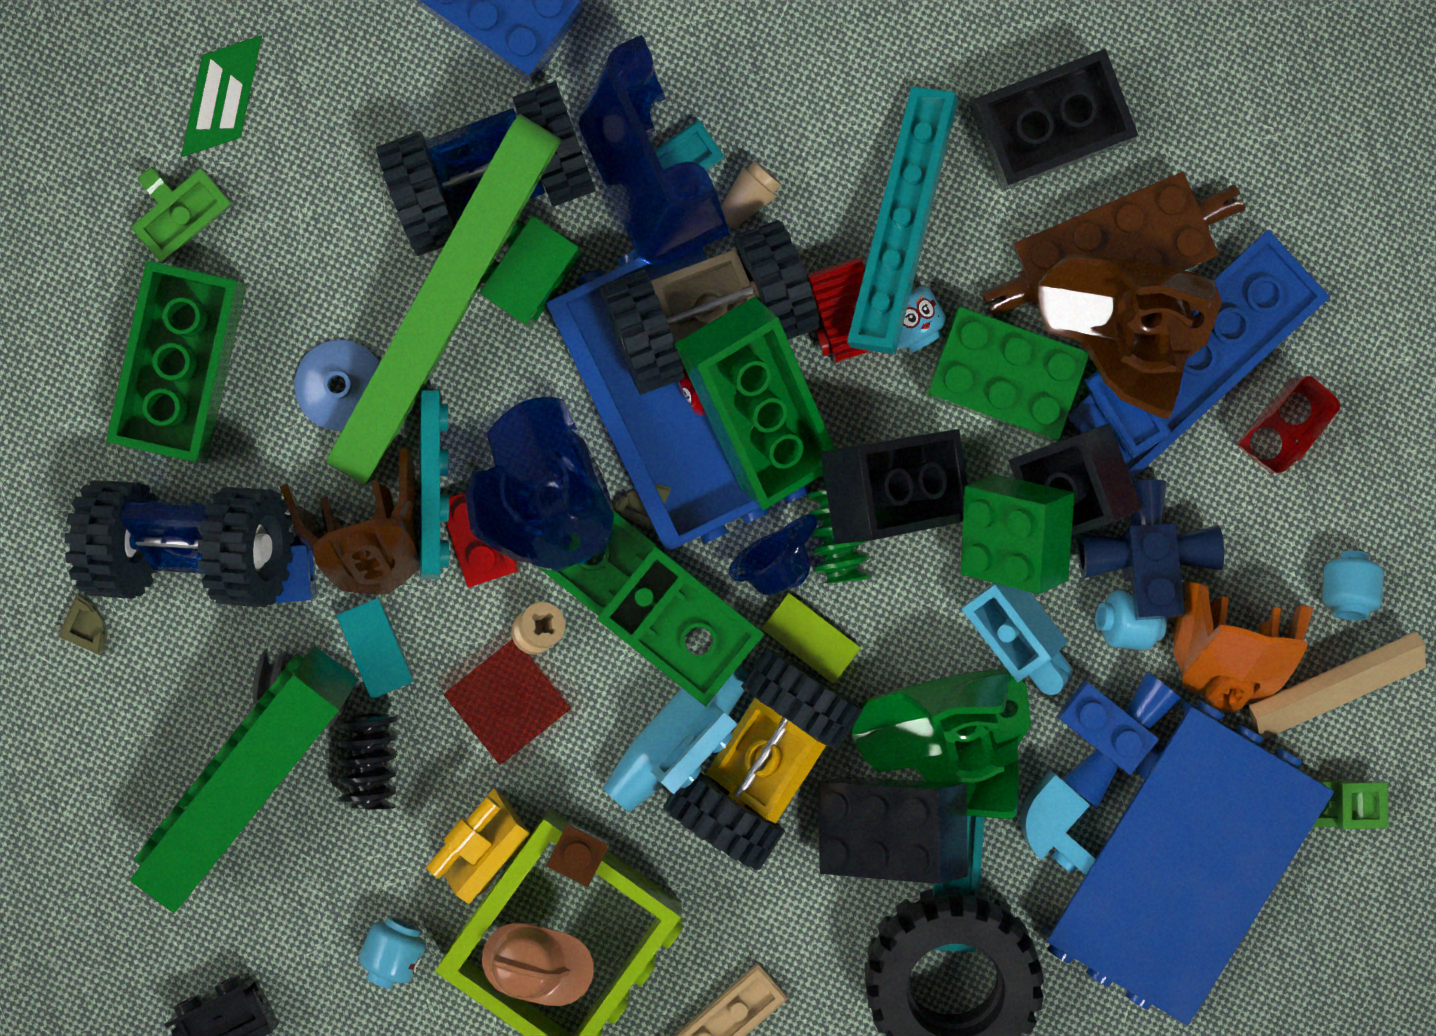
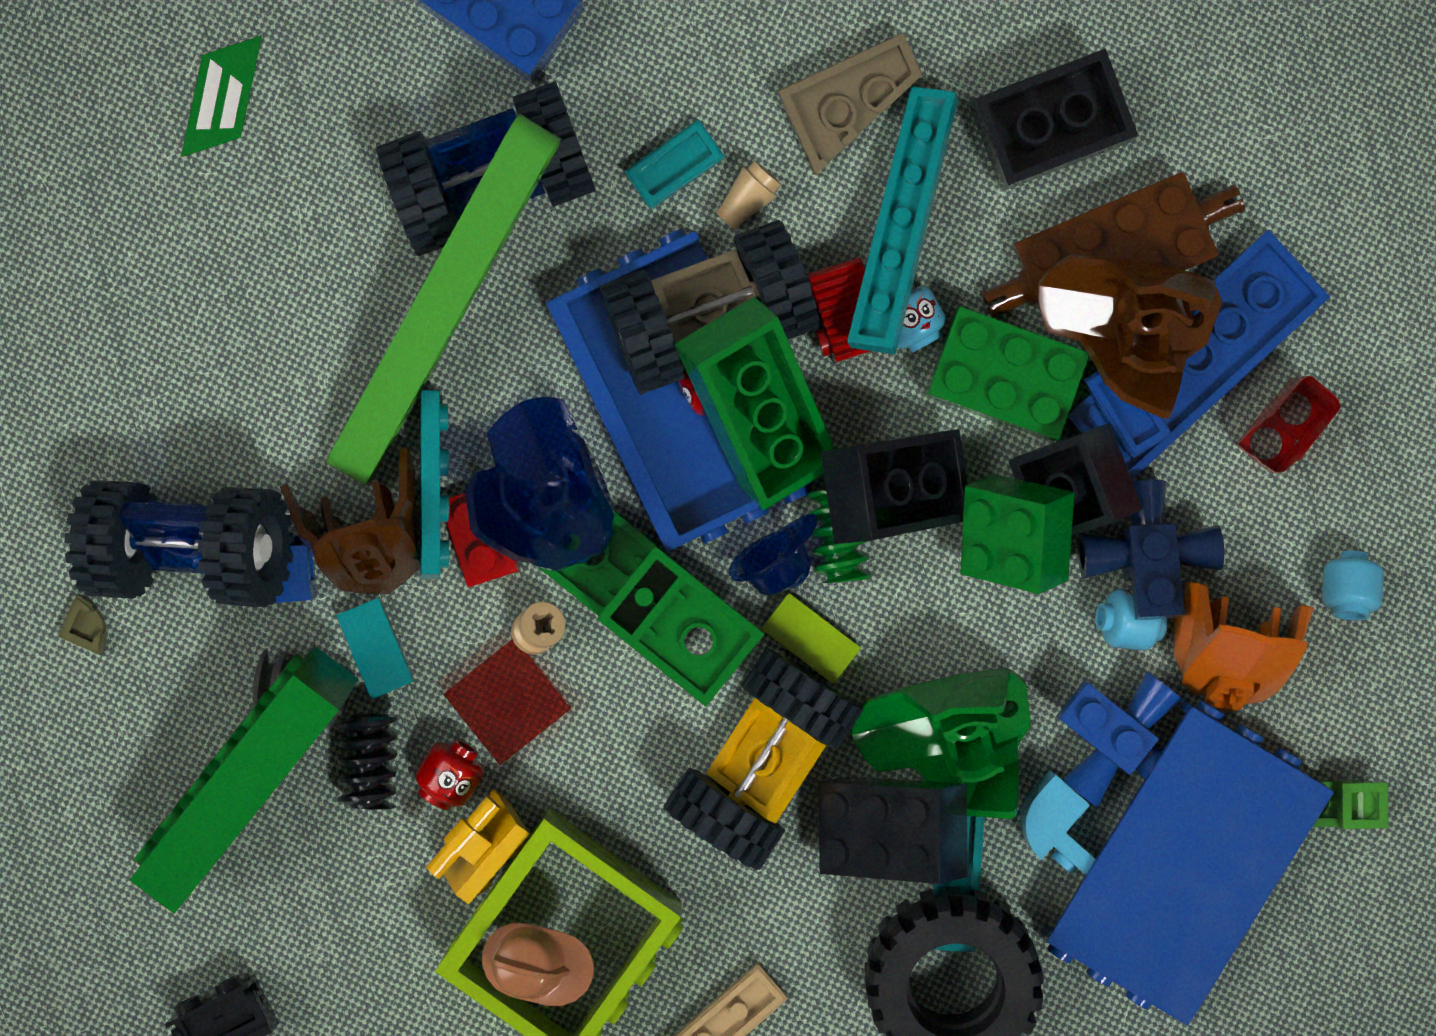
(176, 362): green brick -> none
(179, 212): bright green plate -> none
(317, 370): medium blue dish -> none
(392, 952): medium azure head -> none
(449, 774): none -> red head
(529, 271): green brick -> none
(578, 854): reddish brown plate -> none
(632, 508): olive tile -> none
(661, 209): clear blue windscreen -> none
(675, 744): medium azure plate -> none
(846, 97): none -> dark tan wing
(1021, 635): medium azure brick -> none
(1338, 686): tan tile -> none

